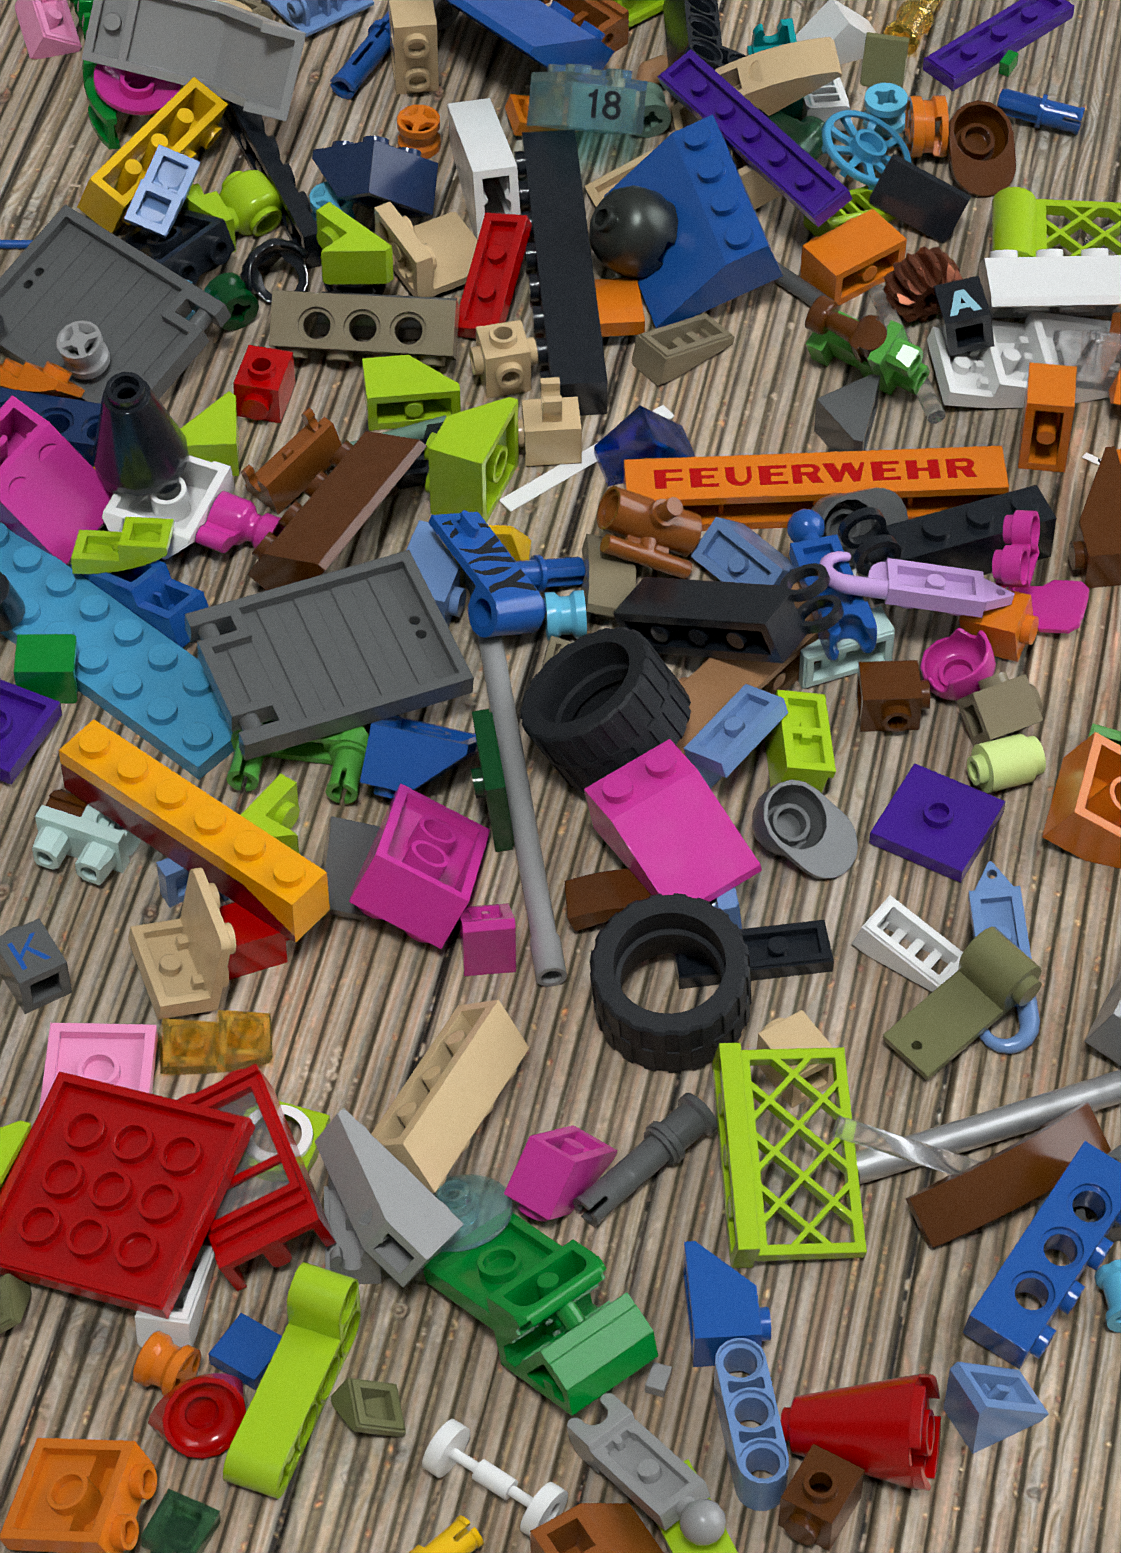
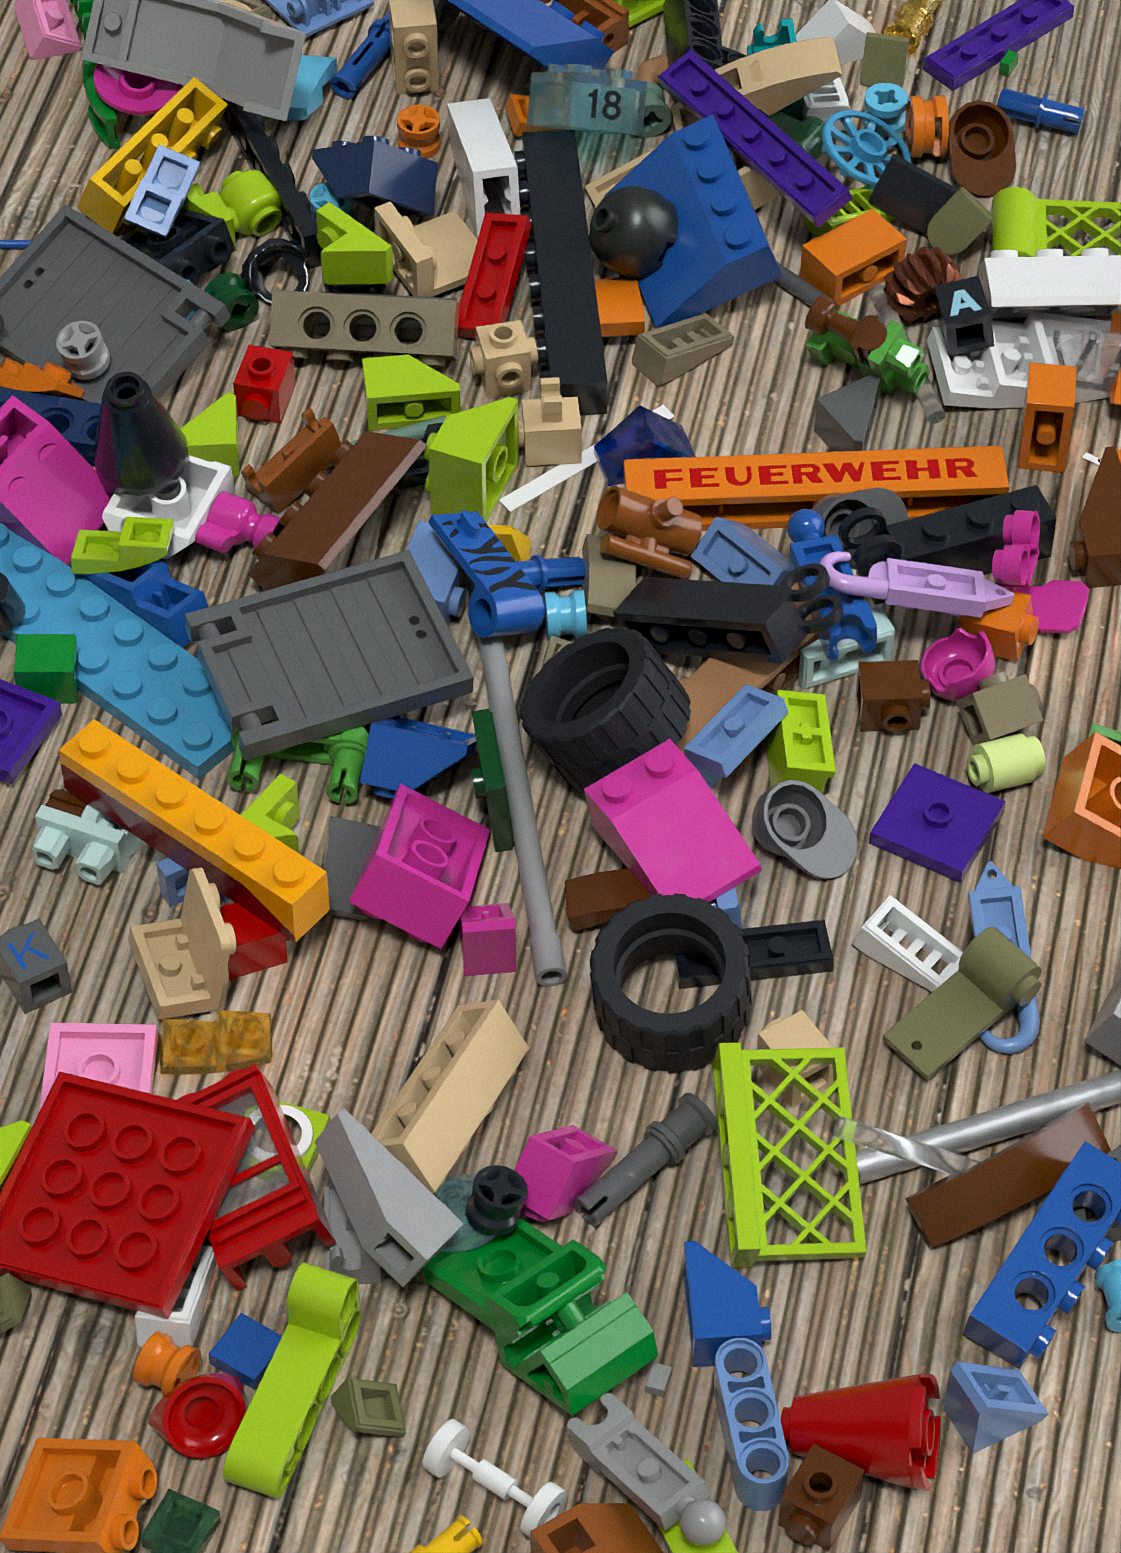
(311, 77): none -> medium azure slope
(496, 1200): none -> black wheel
(958, 222): none -> olive piece

